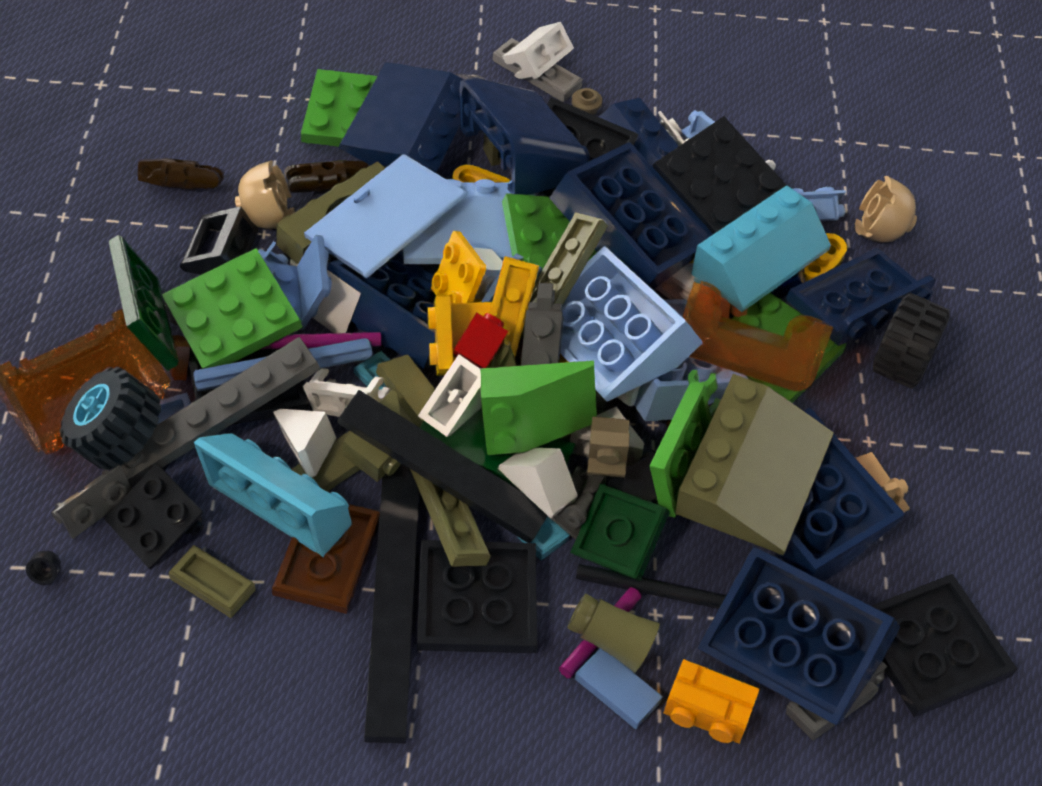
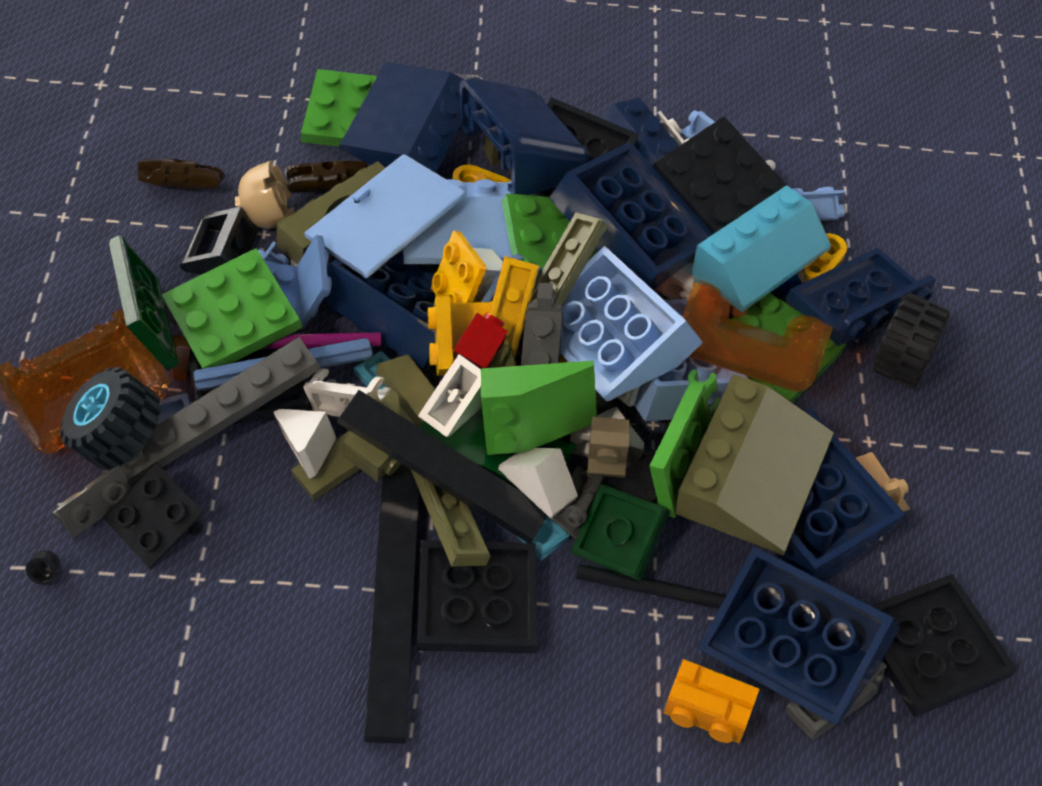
(212, 581): olive tile -> none
(274, 491): medium azure slope -> none
(330, 579): reddish brown tile -> none
(337, 308): white sticker -> none
(540, 50): white hinge -> none
(555, 81): light grey tile -> none
(585, 649): magenta bar -> none
(587, 100): dark tan plate -> none
(614, 630): olive plant -> none
(618, 688): medium blue tile -> none
(887, 211): tan cylinder -> none

